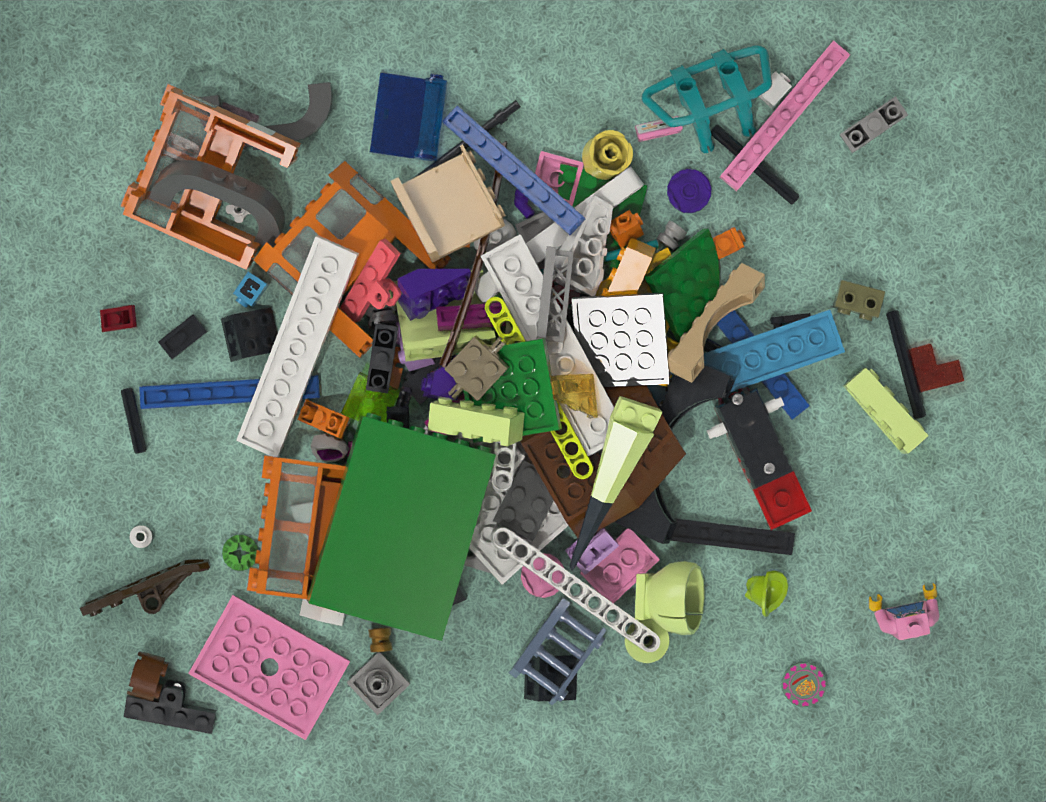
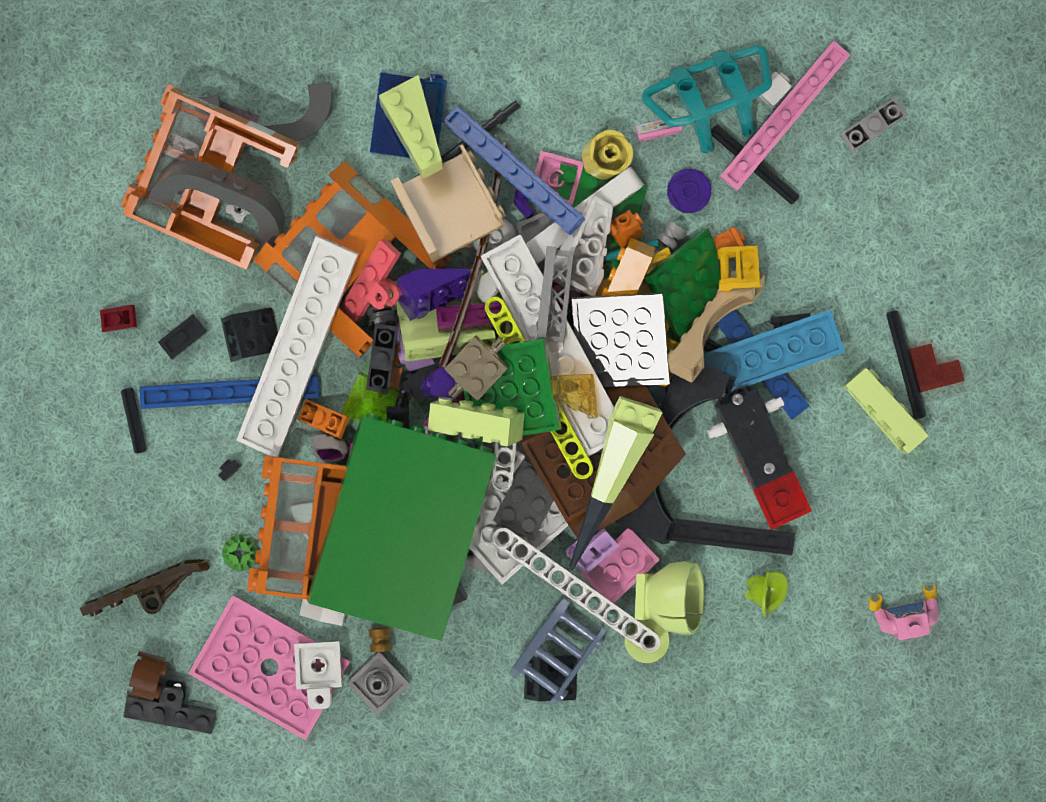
(147, 533): white plate -> none
(229, 468): none -> black plate
(250, 290): dark azure brick -> none
(318, 682): none -> white plate
(410, 118): none -> yellowish green wedge
(536, 585): bright pink tile -> none
(746, 267): none -> yellow plate
(803, 684): sand green tile -> none
(858, 300): olive brick -> none

